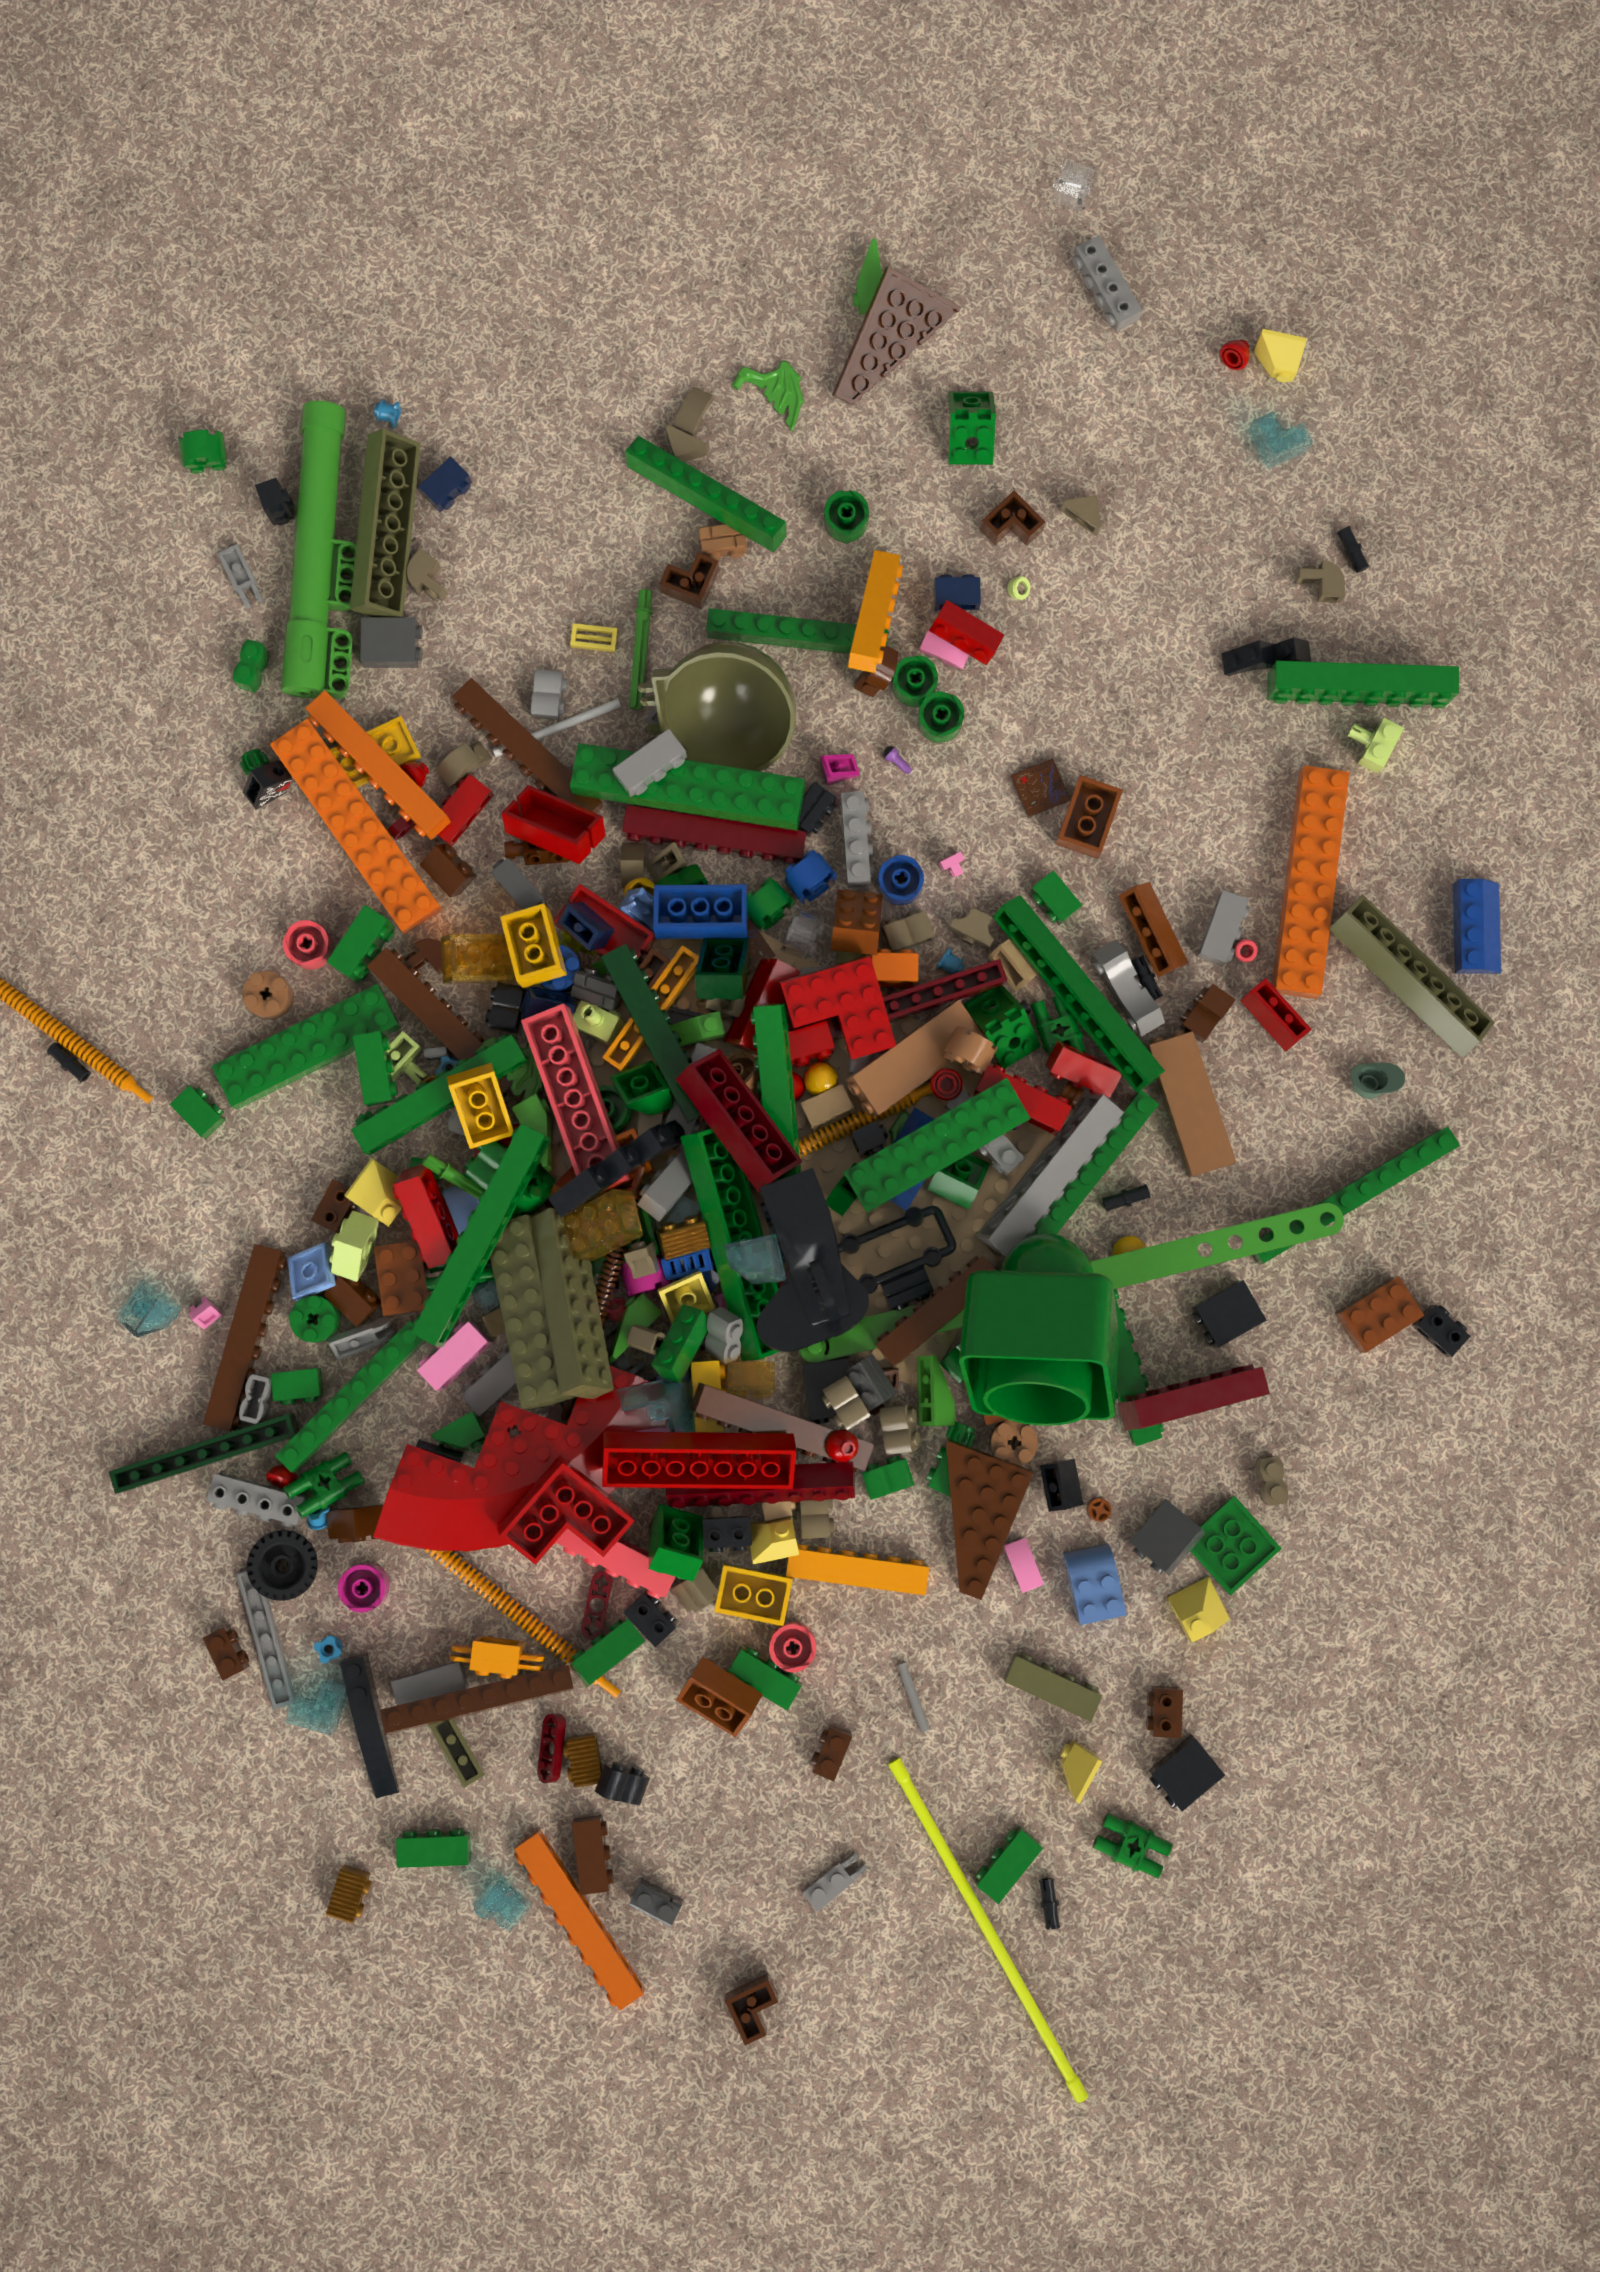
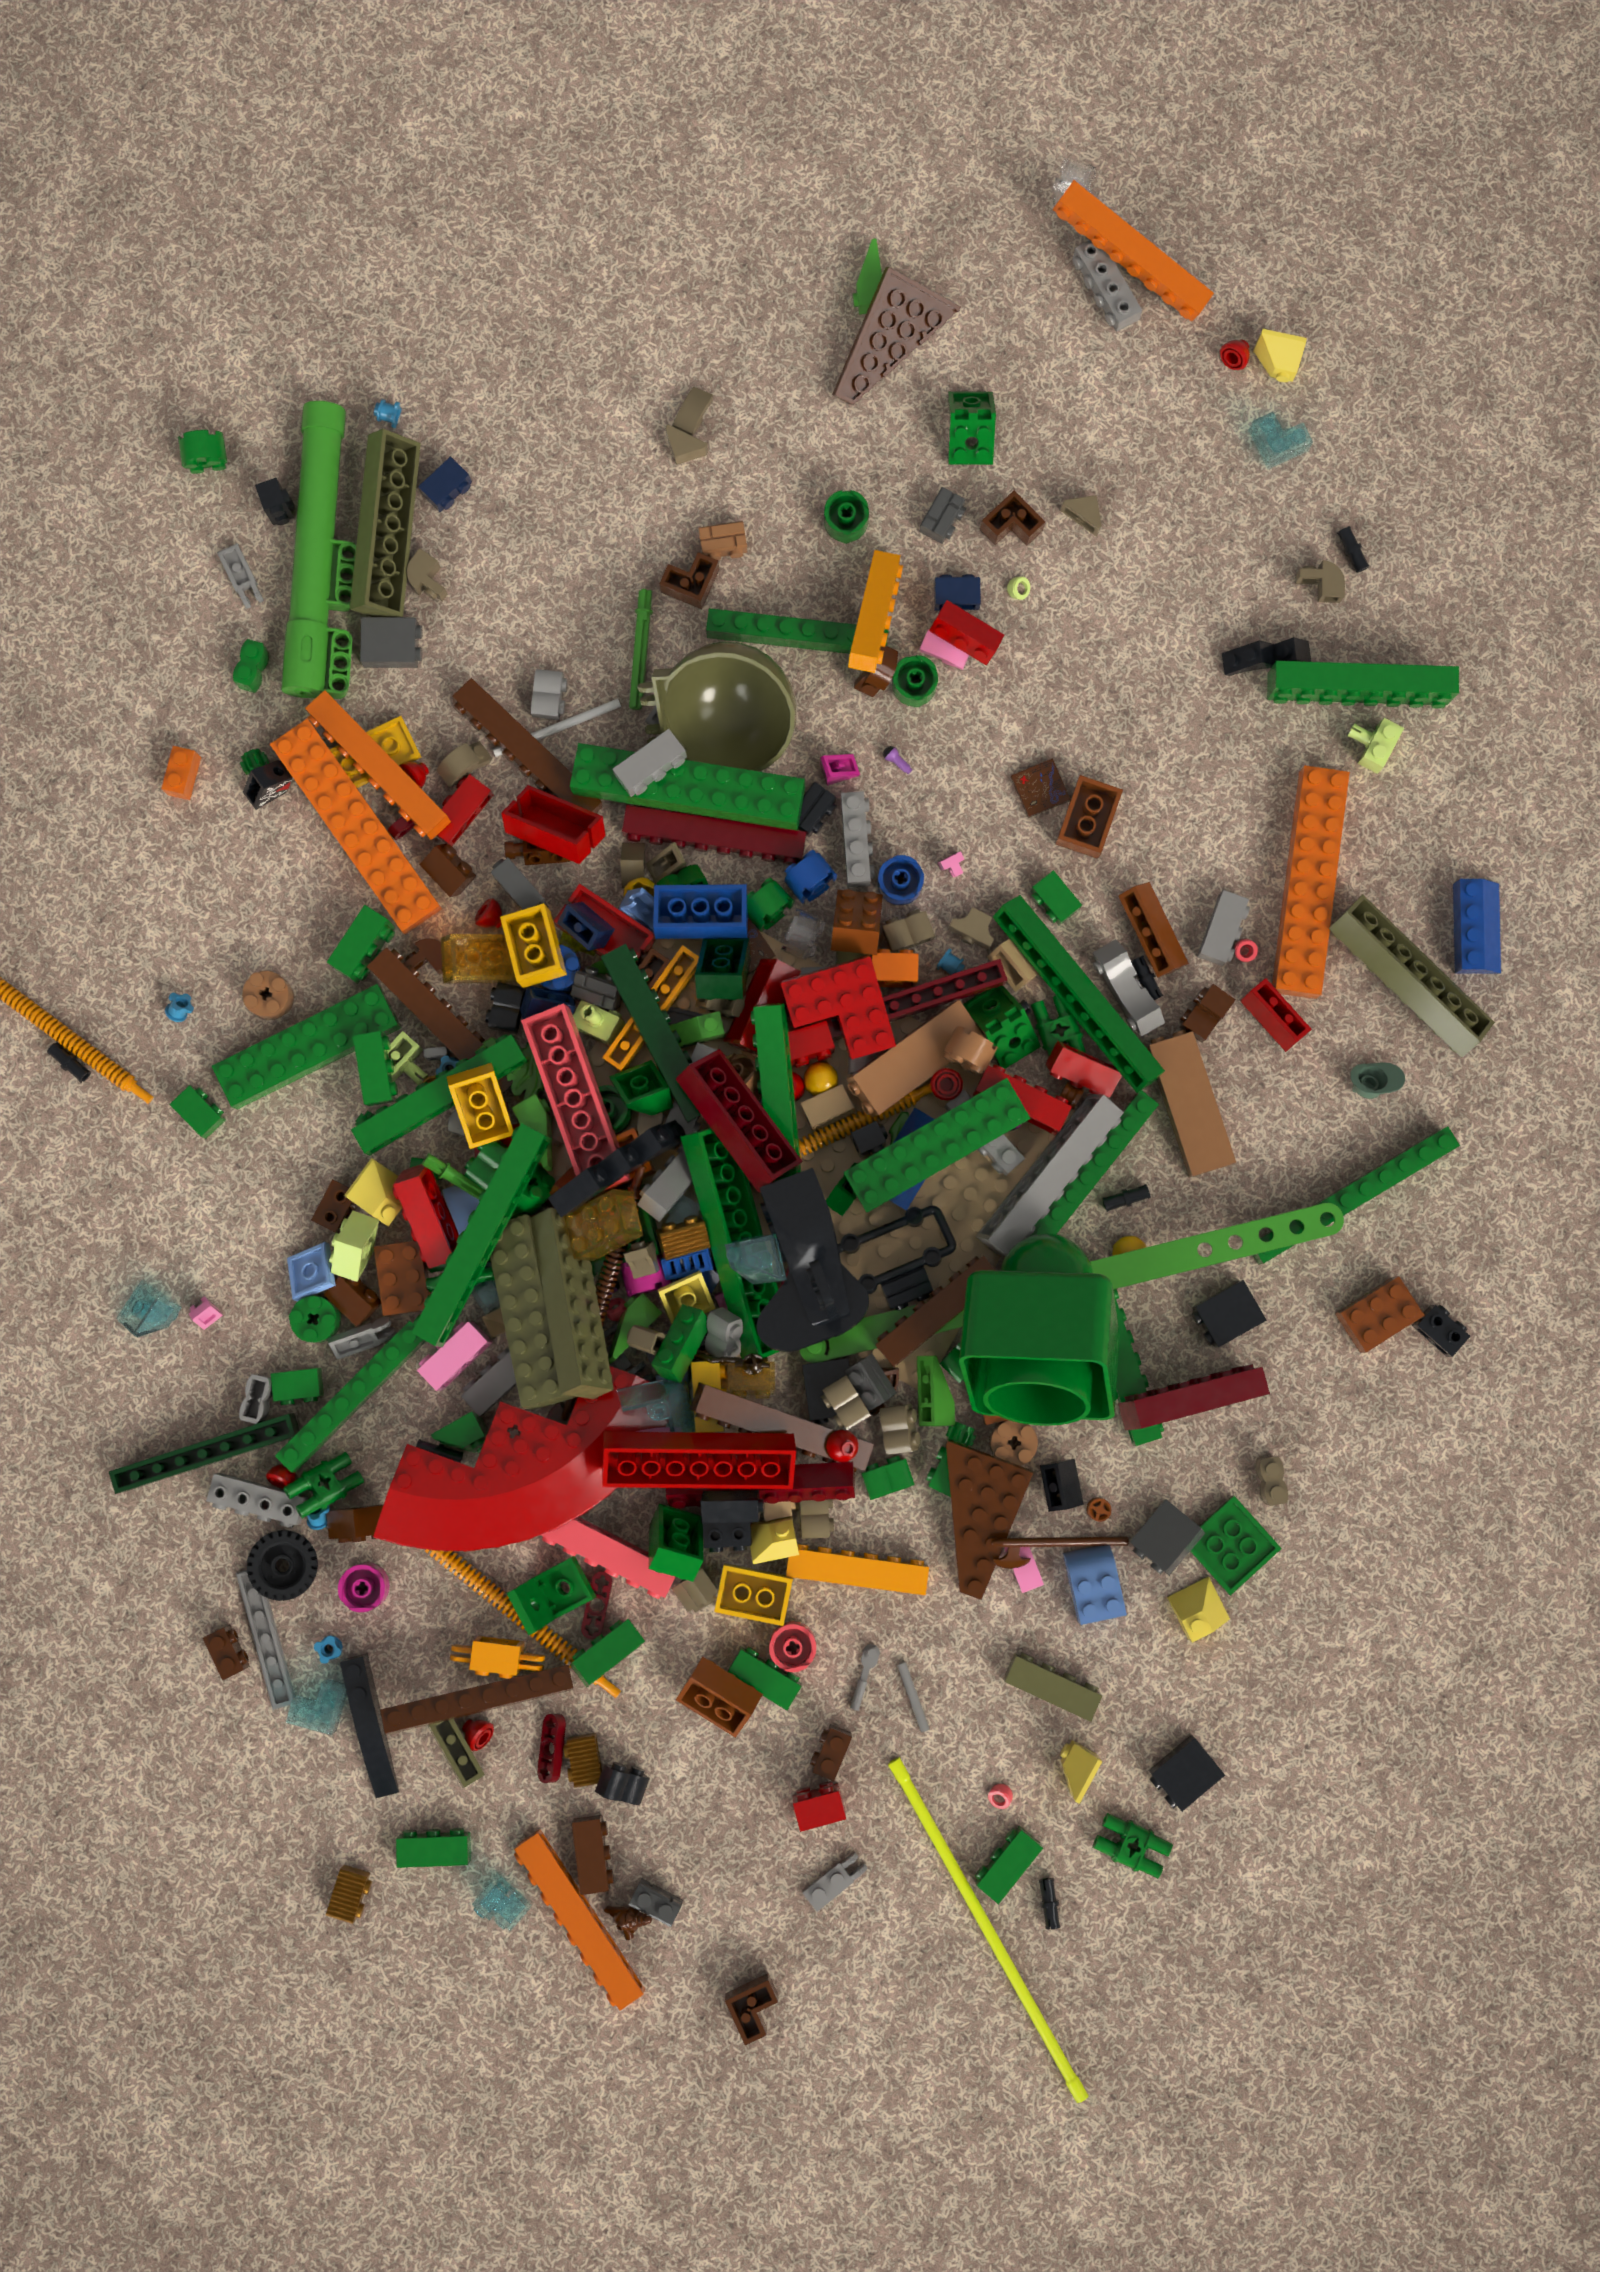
(179, 1007): none -> dark azure brick
(181, 772): none -> orange brick
(245, 1336): reddish brown brick -> none
(296, 941): coral brick -> none
(430, 1683): light grey brick -> none
(477, 1733): none -> red brick
(489, 914): none -> red brick
(543, 1600): none -> green bracket
(560, 1502): red brick -> none
(593, 646): light yellow tile -> none
(628, 1919): none -> reddish brown piece
(650, 1618): black brick -> none
(706, 494): green brick -> none
(731, 1506): none -> black brick
(751, 1364): none -> dark brown piece
(781, 387): bright green animal -> none
(818, 1806): none -> red brick
(868, 1660): none -> light grey piece
(942, 516): none -> dark grey brick
(944, 705): green brick -> none
(960, 1180): green slope -> none
(1005, 1792): none -> coral piece
(1013, 1560): none -> reddish brown piece
(1132, 251): none -> orange brick
(1165, 1711): reddish brown brick -> none

